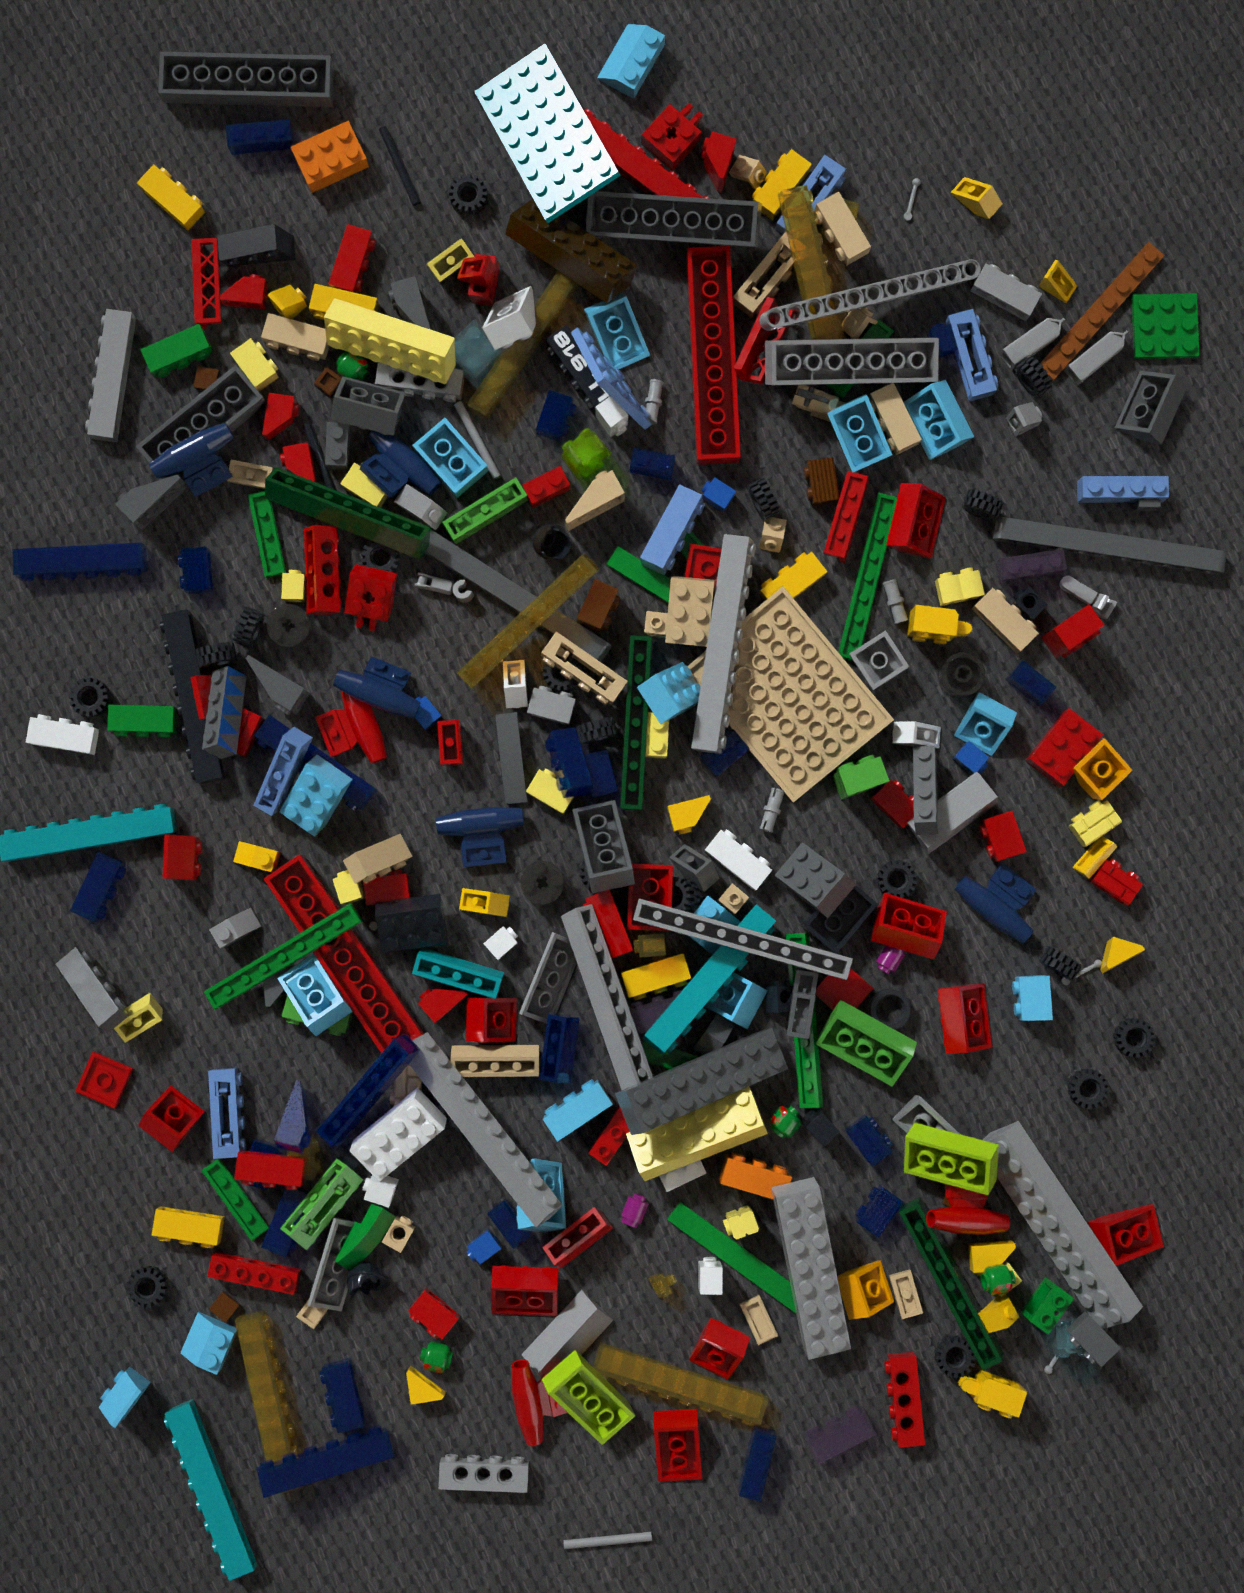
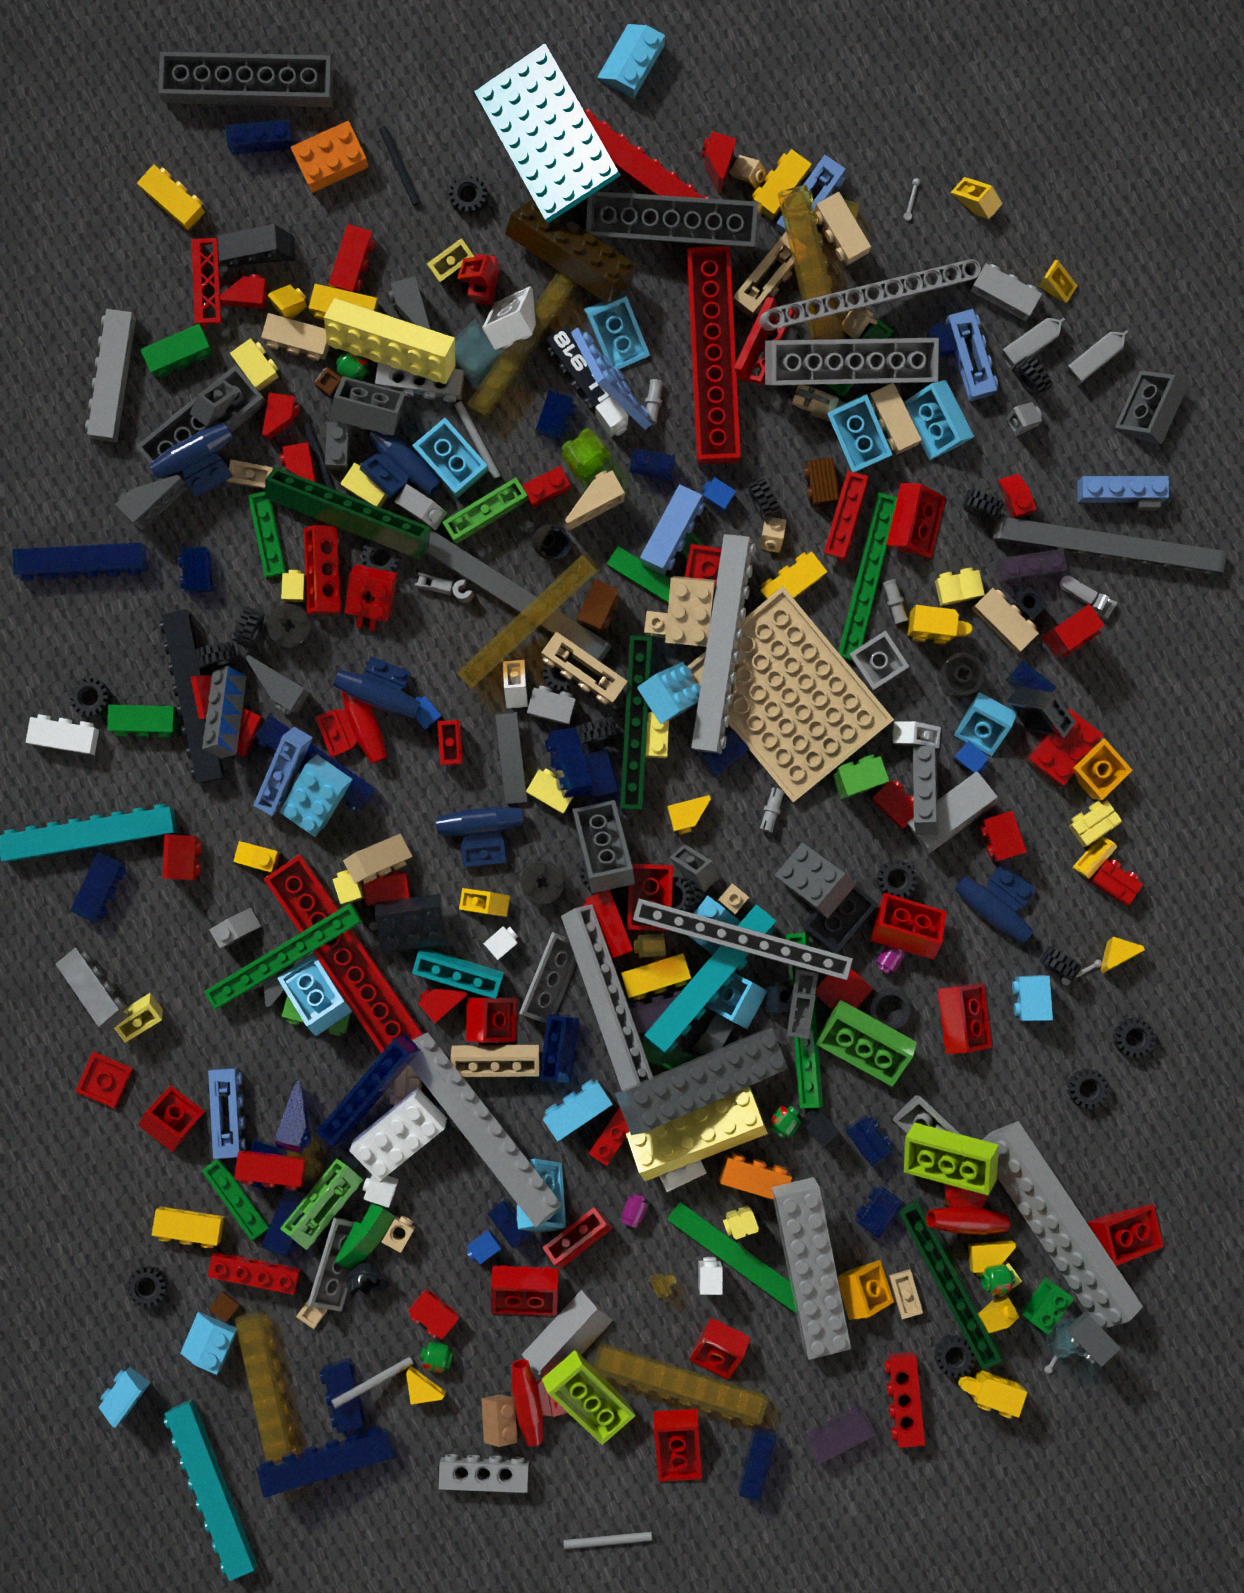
(205, 377): reddish brown tile -> none
(213, 402): none -> dark grey slope
(372, 1382): none -> light grey bar
(499, 1420): none -> medium nougat brick
(675, 124): red hinge -> none
(738, 859): white brick -> none
(758, 1319): tan tile -> none
(1017, 496): none -> red slope
(1041, 711): none -> black window
(1101, 310): dark orange plate -> none
(1165, 326): green plate -> none

